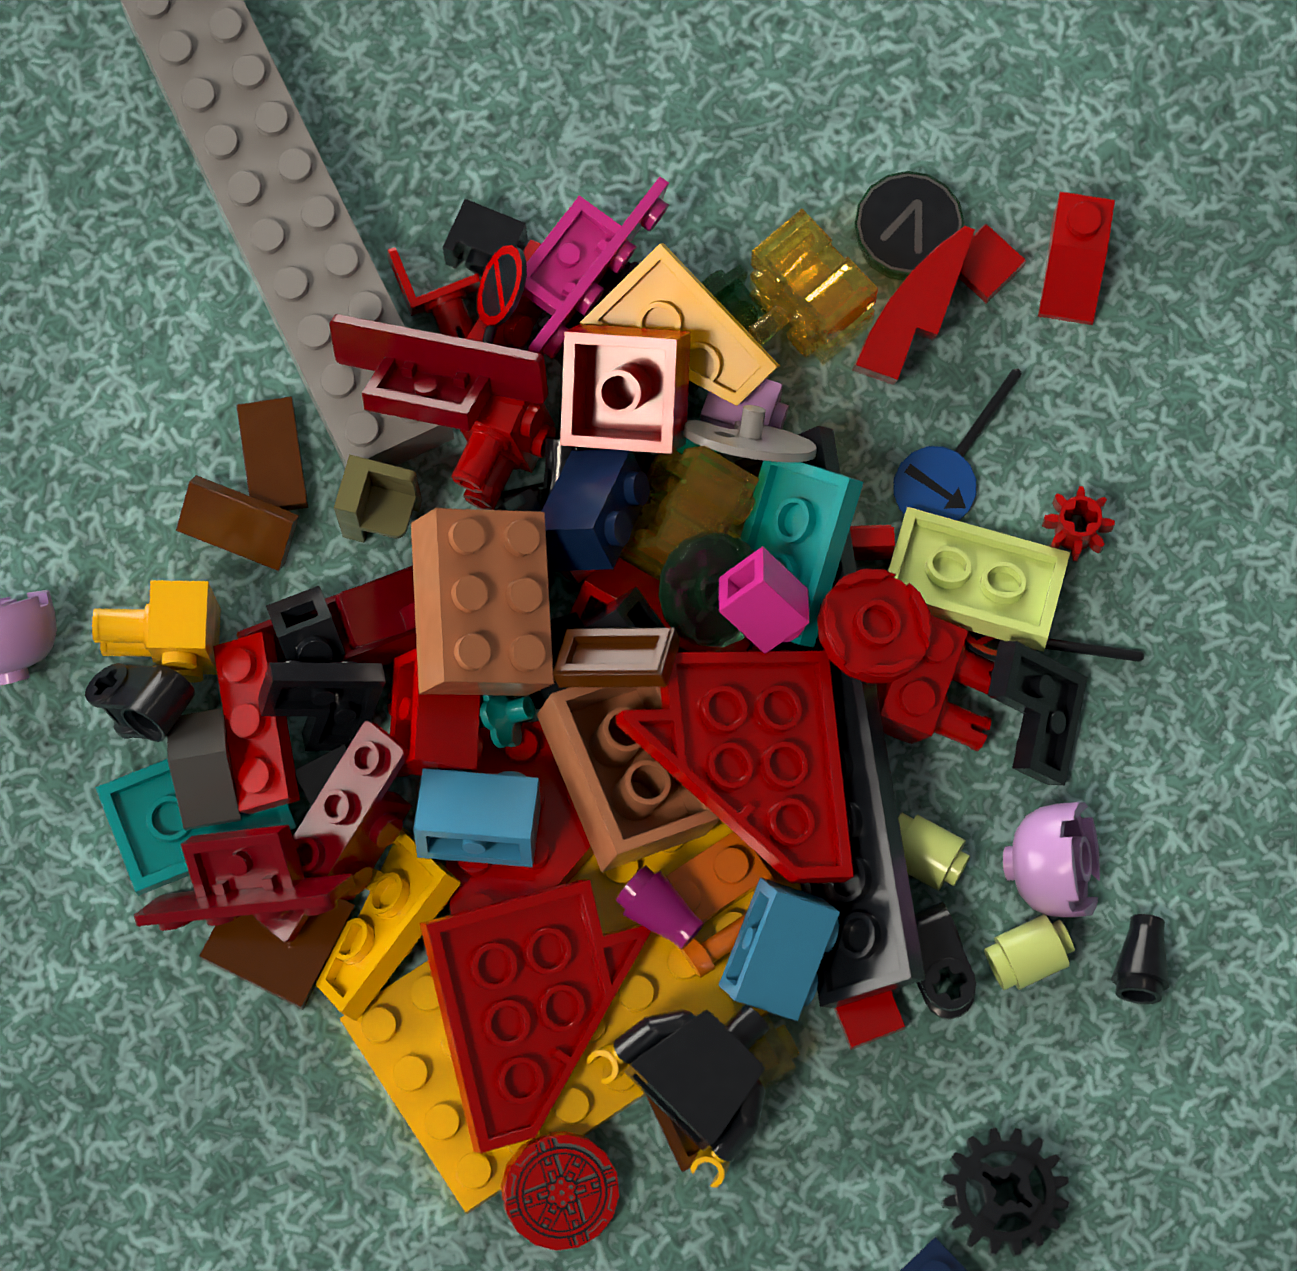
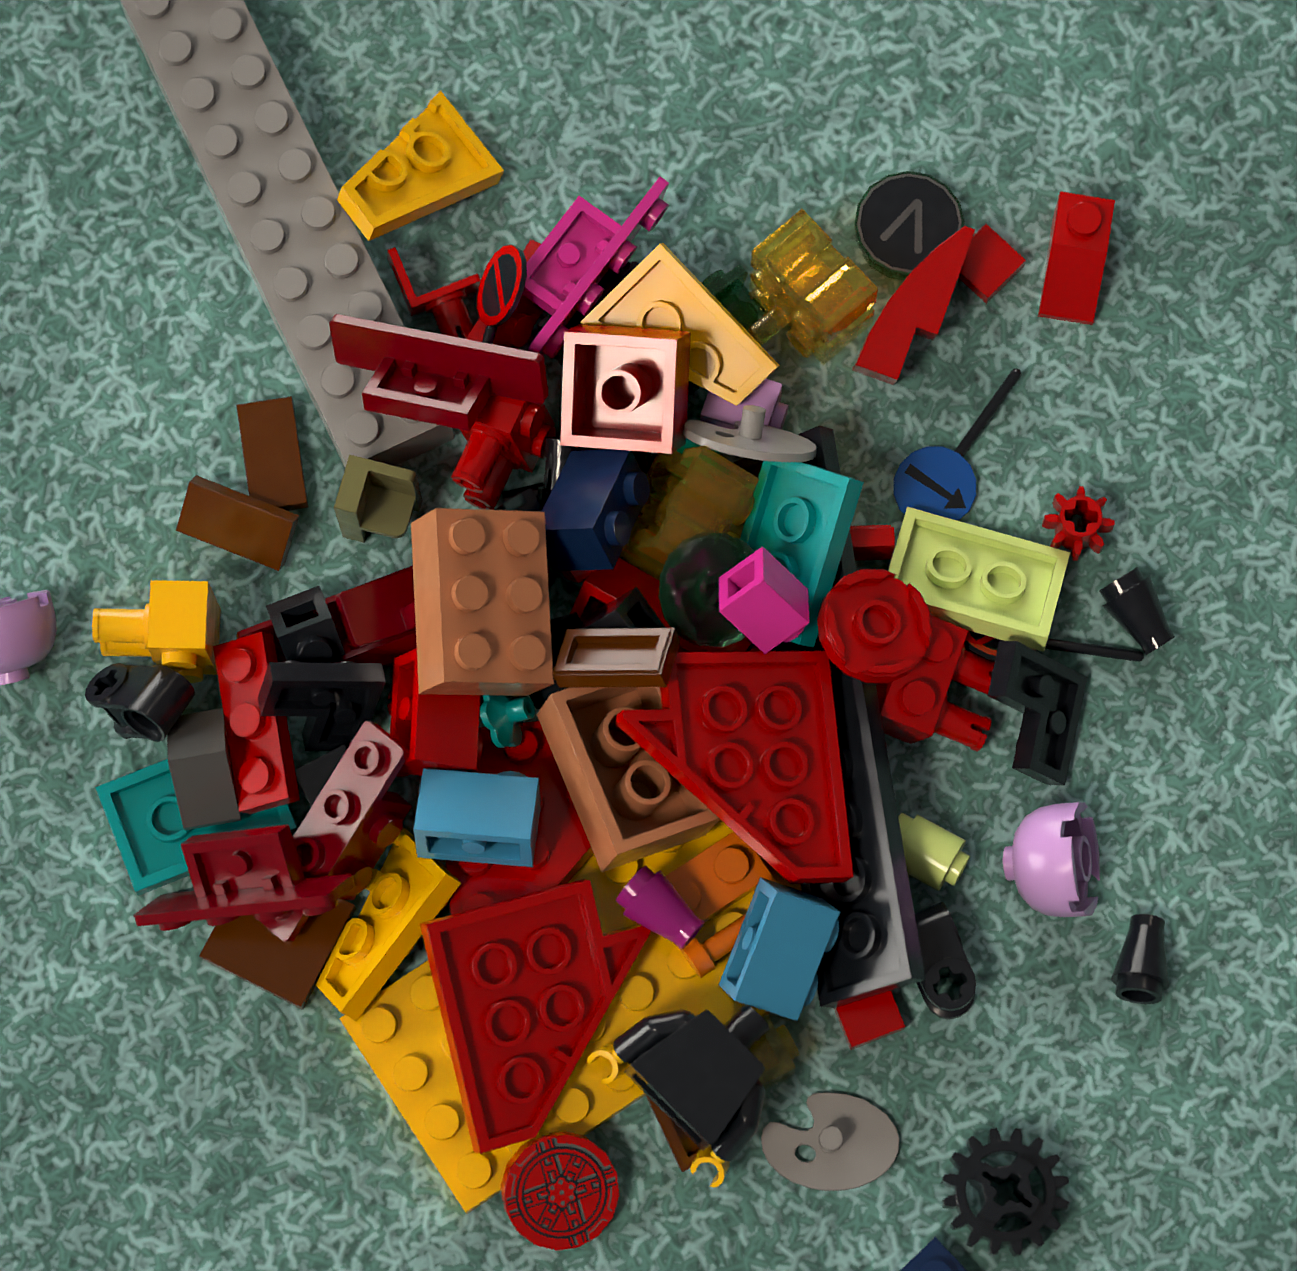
(419, 172): none -> yellow wing
(479, 235): black brick -> none
(850, 1141): none -> light grey piece
(1029, 952): yellowish green brick -> none
(1138, 610): none -> black cone

